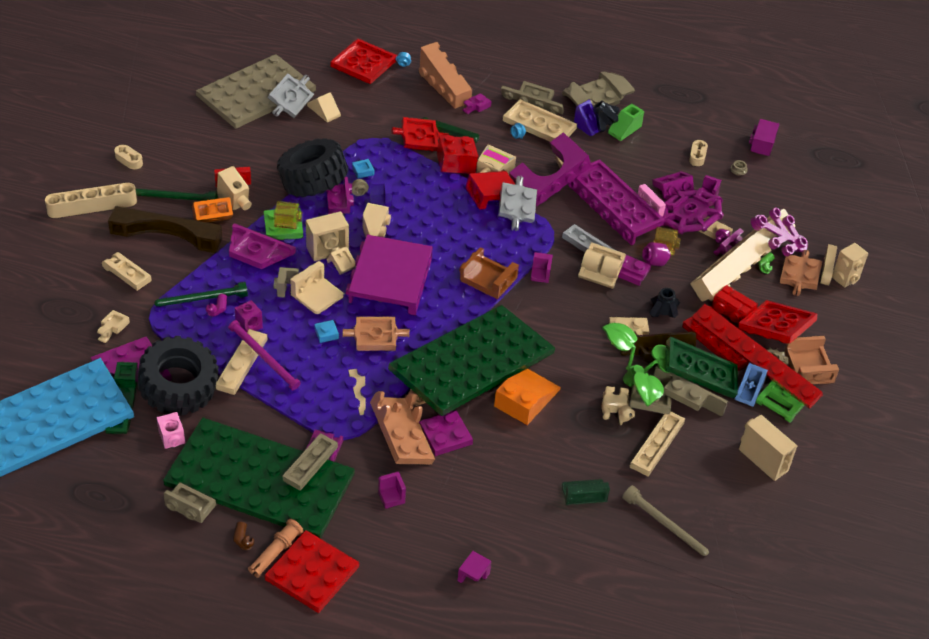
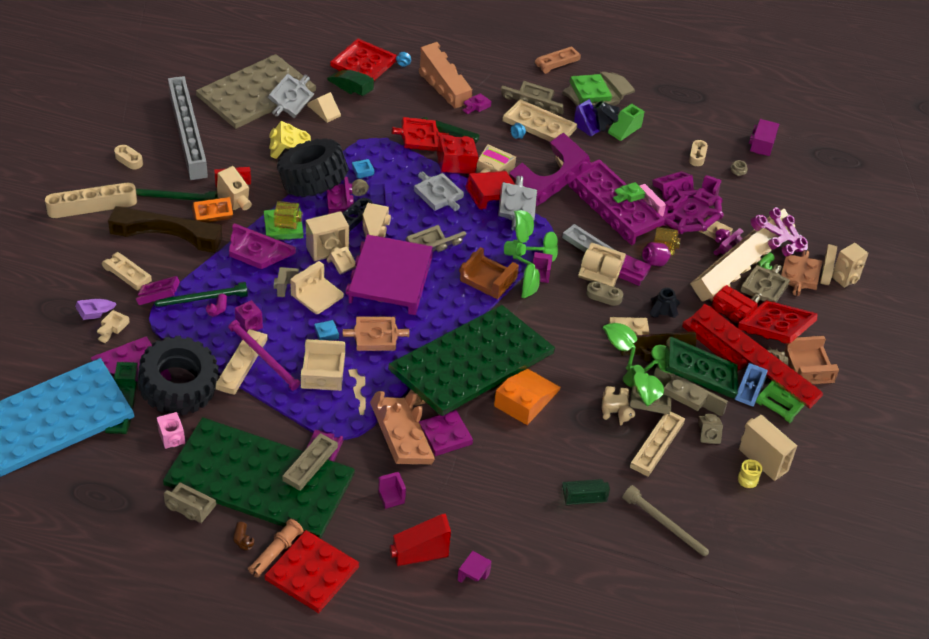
(94, 308): none -> medium lavender plate
(157, 290): none -> magenta plate
(187, 128): none -> light grey brick
(286, 137): none -> light yellow bracket
(323, 365): none -> tan panel
(352, 81): none -> dark green slope
(356, 210): none -> black beam
(422, 542): none -> red slope
(435, 237): none -> dark tan bracket
(438, 191): none -> light grey plate
(516, 248): none -> bright green plant
(557, 59): none -> nougat plate
(591, 88): none -> bright green plate
(604, 293): none -> dark tan plate
(630, 192): none -> bright green plate
(711, 429): none -> dark tan bracket
(749, 473): none -> light yellow wheel
(765, 284): none -> dark tan plate

